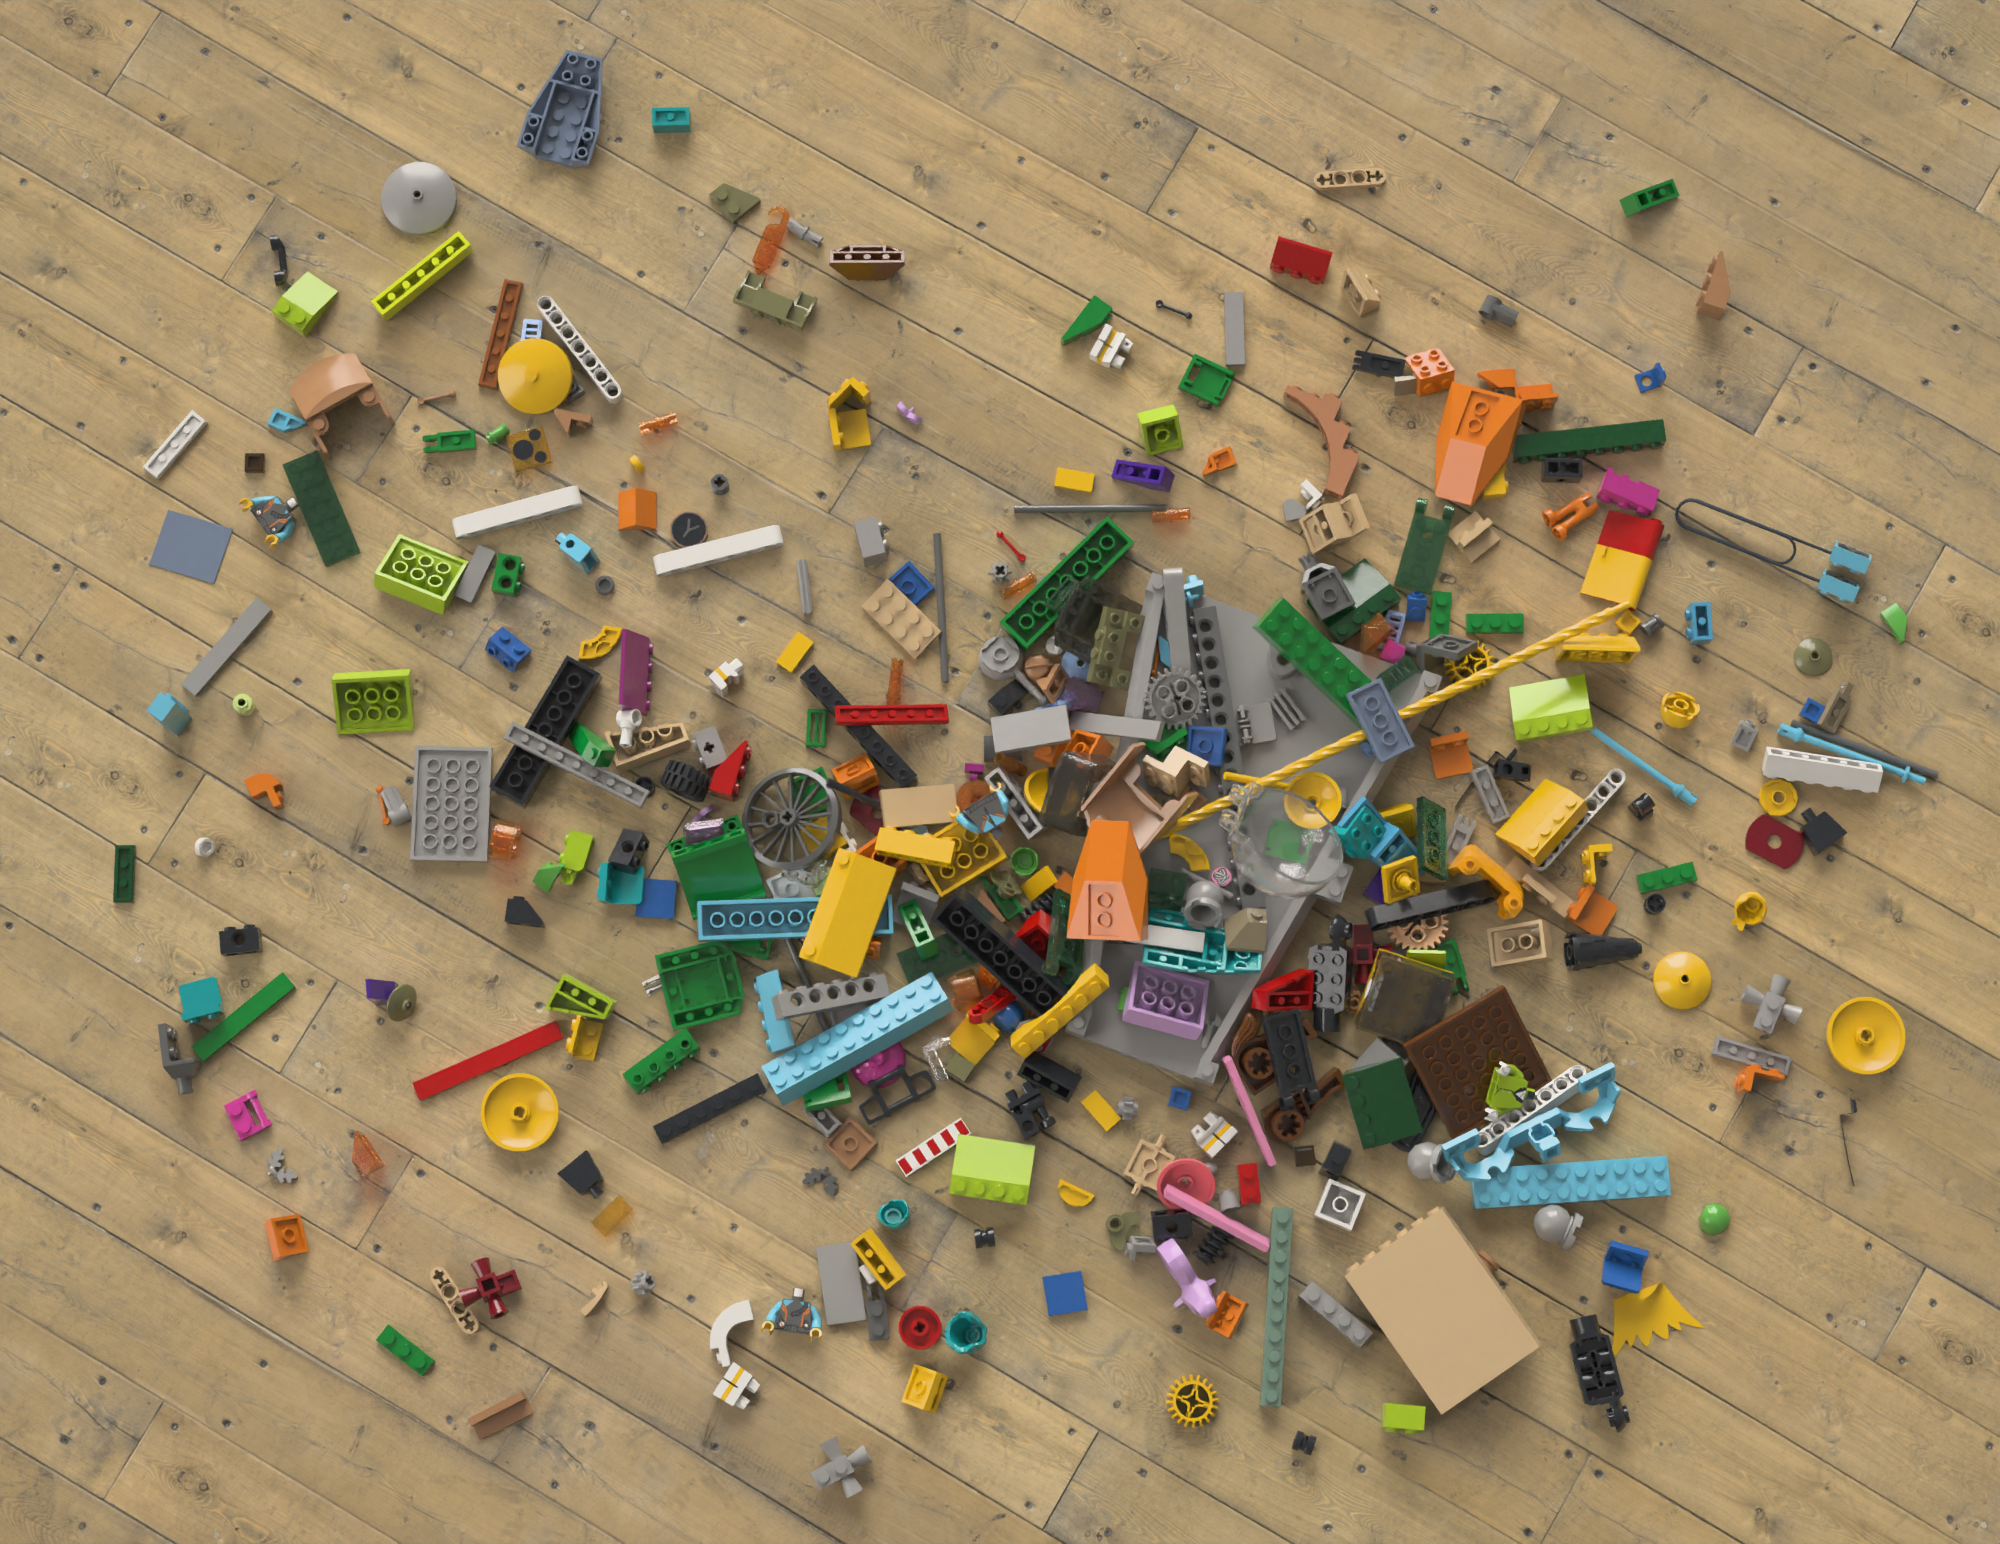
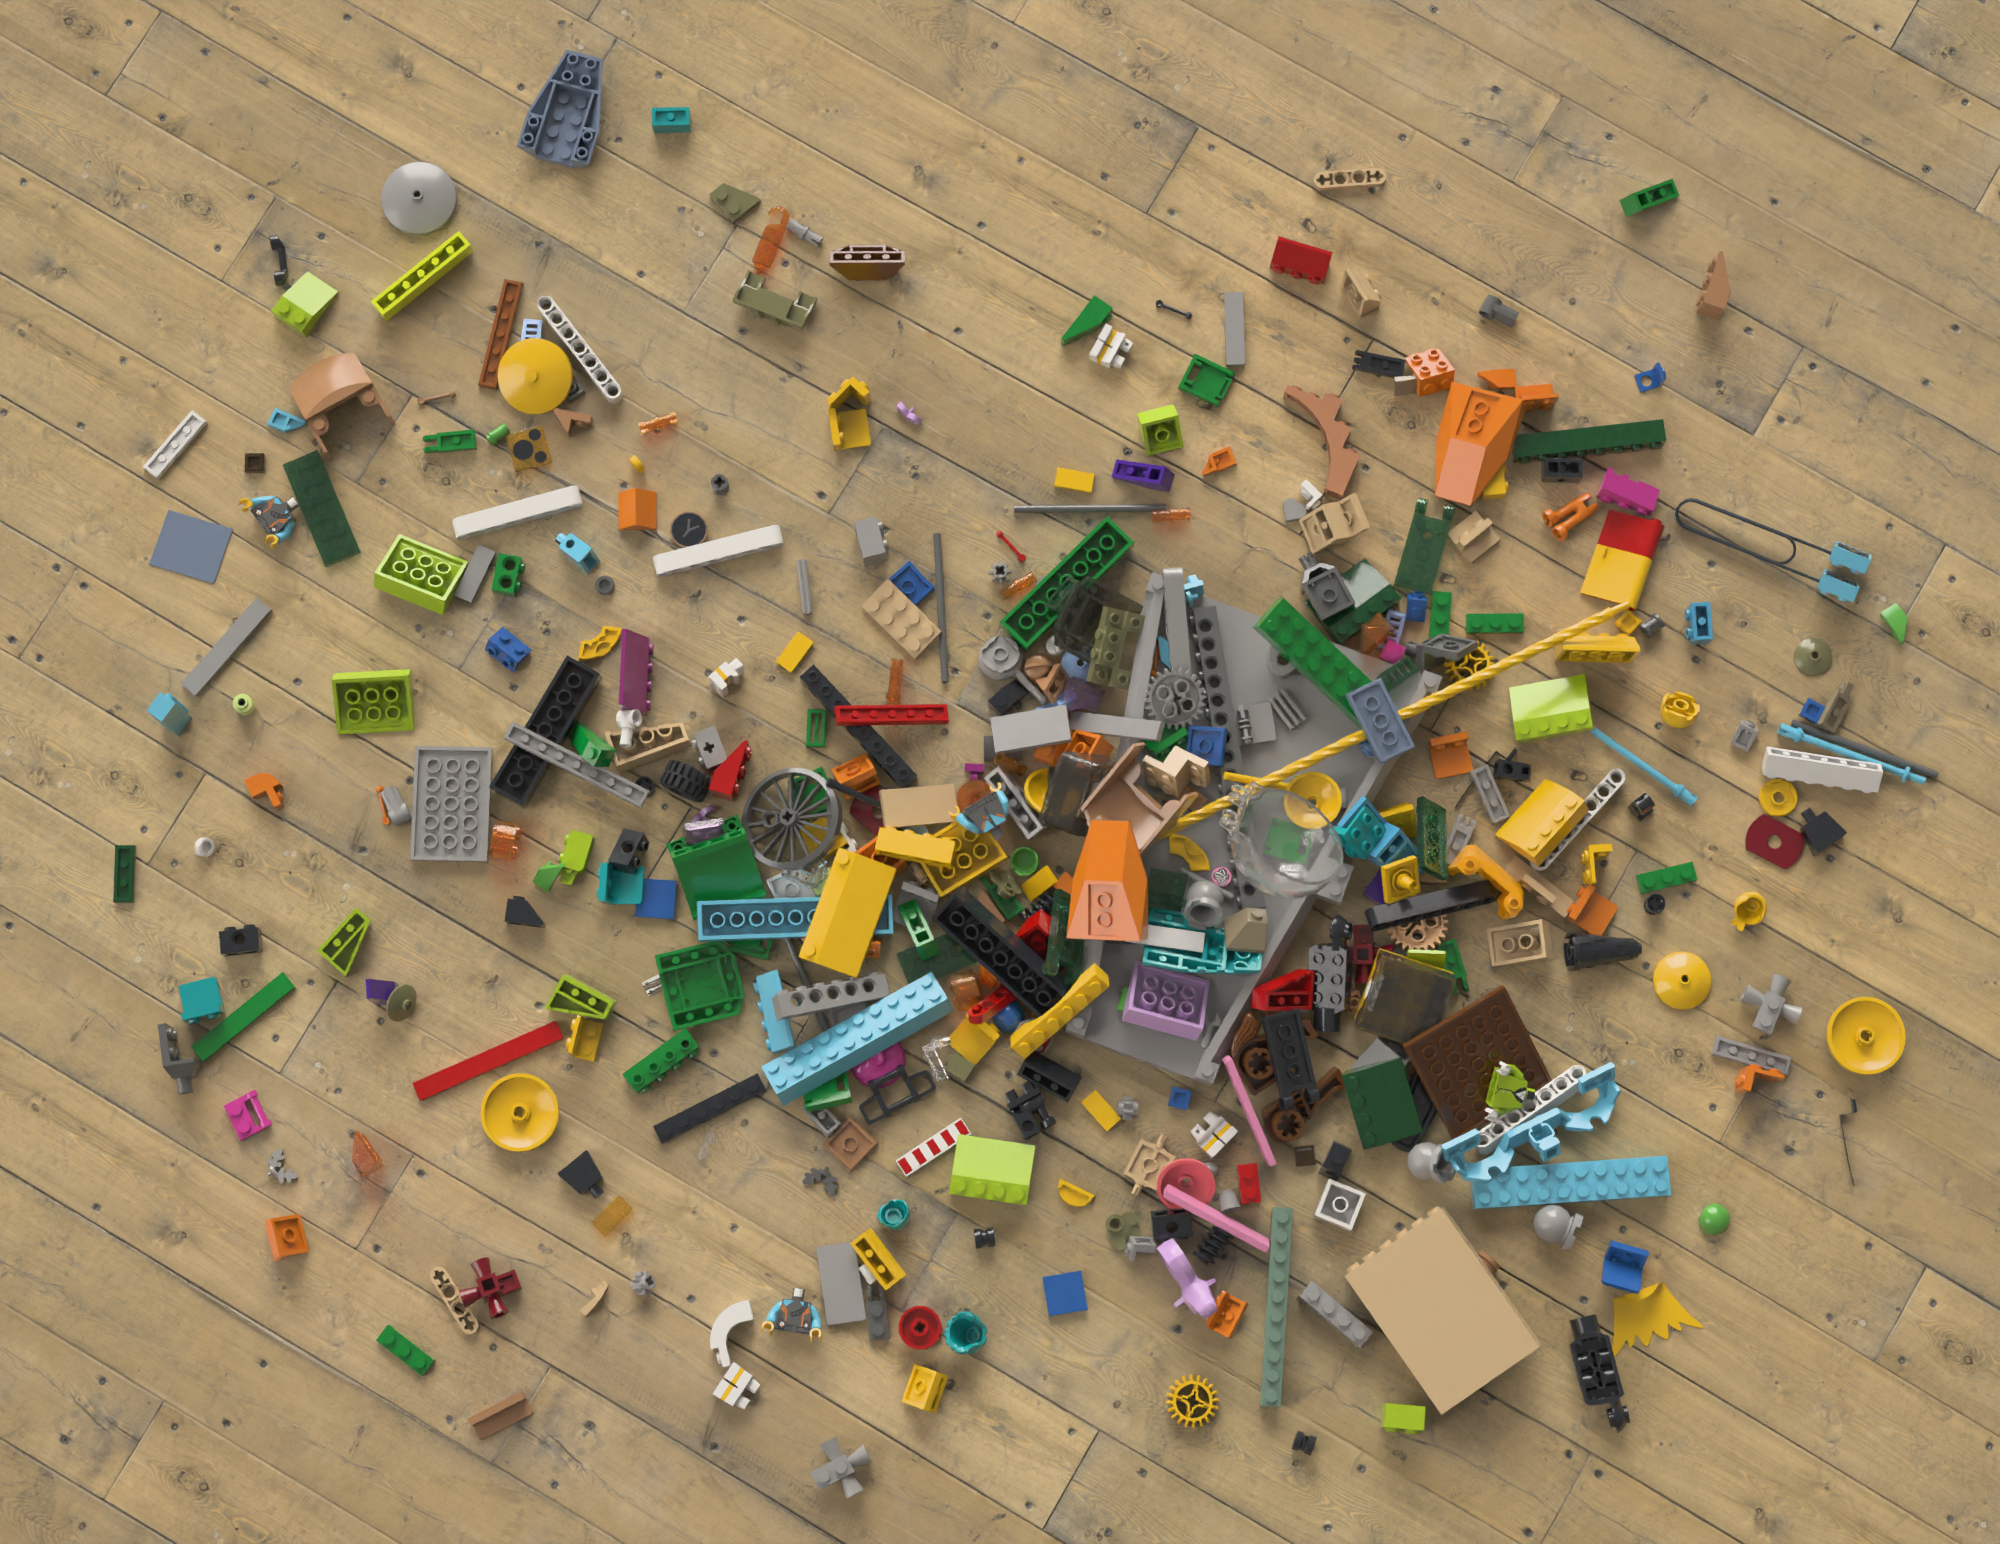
(345, 941): none -> lime wedge

